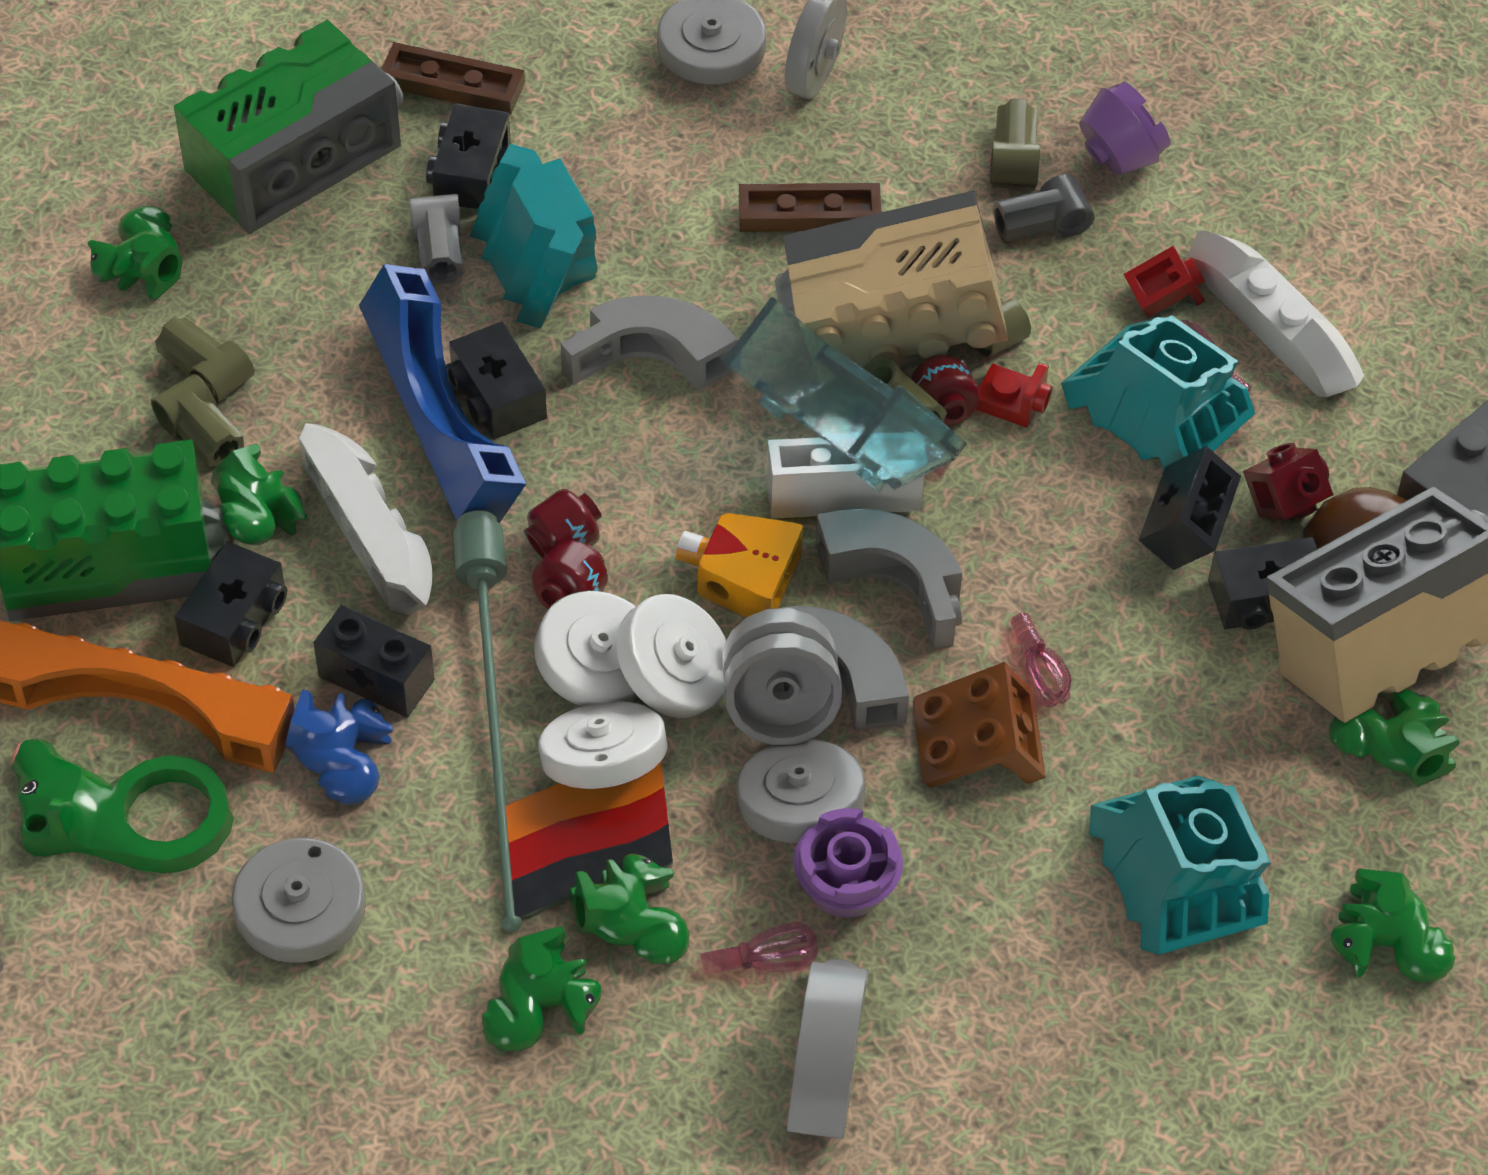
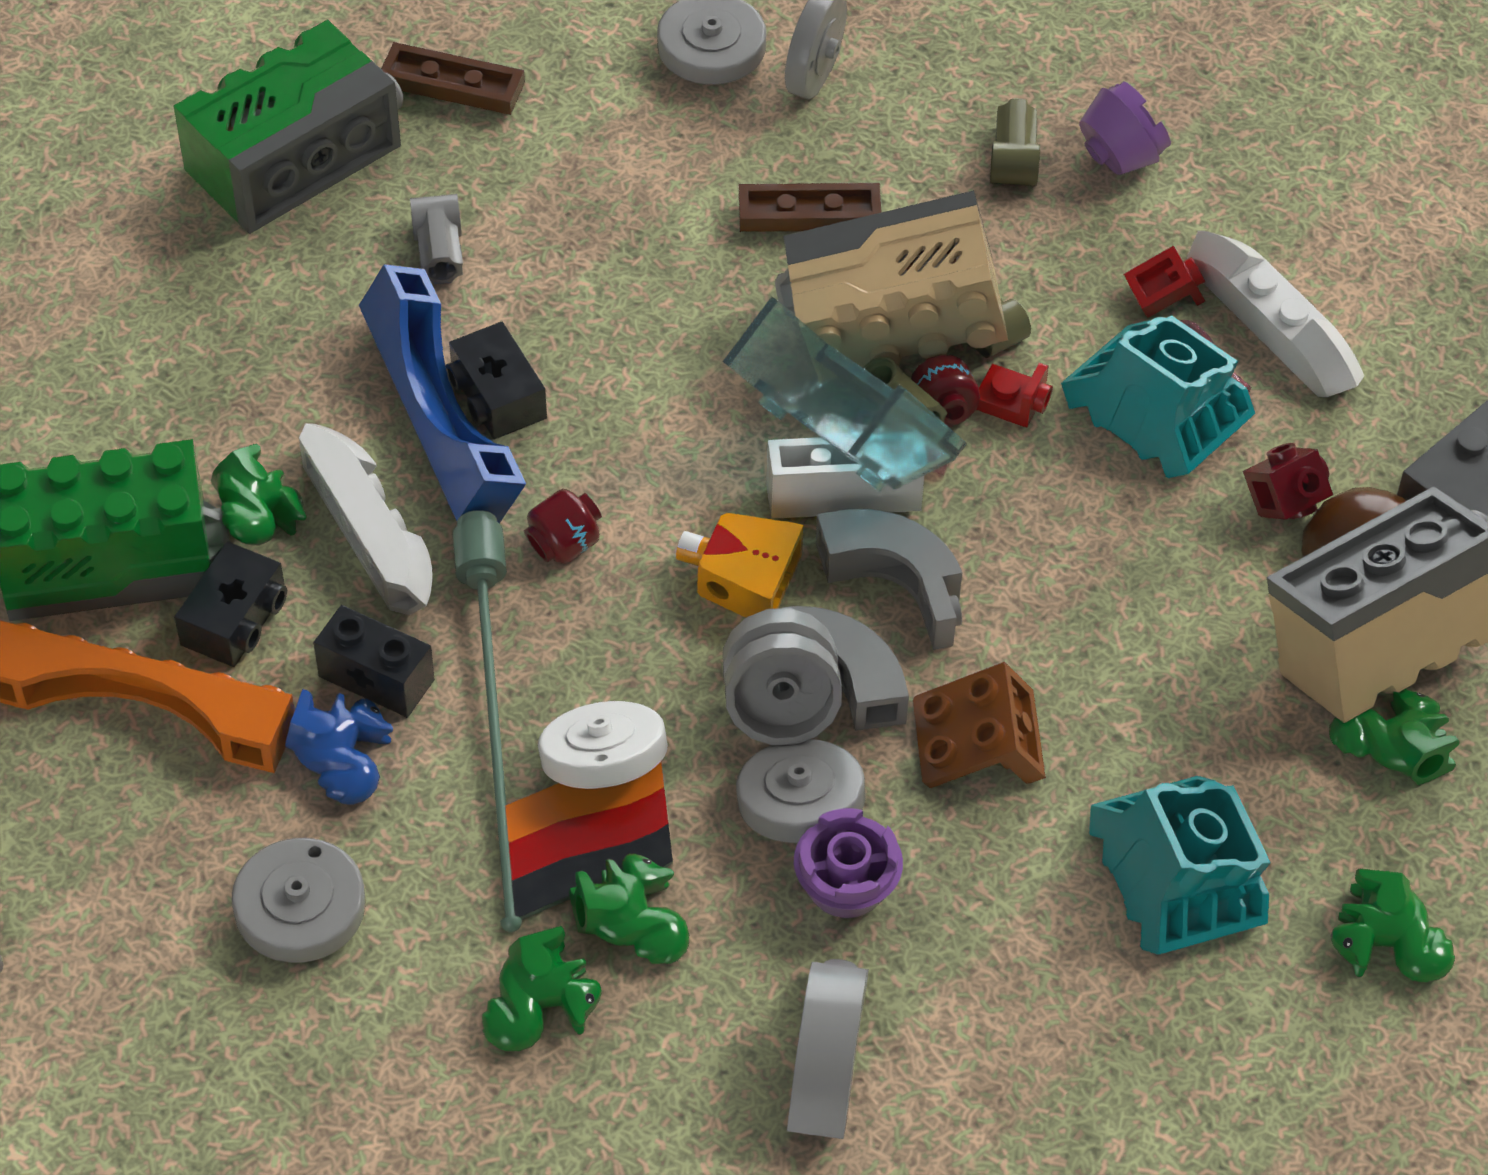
(79, 812): green animal -> none
(145, 253): green animal -> none
(193, 414): olive piece -> none
(197, 353): olive piece -> none
(468, 153): black brick -> none
(535, 232): teal slope -> none
(568, 570): dark red head -> none
(579, 648): white wheel -> none
(654, 329): light grey arch -> none
(672, 655): white wheel -> none
(752, 953): clear pink piece -> none
(1033, 649): clear pink piece -> none
(1056, 207): dark grey piece -> none
(1190, 508): black brick -> none
(1241, 576): black brick -> none

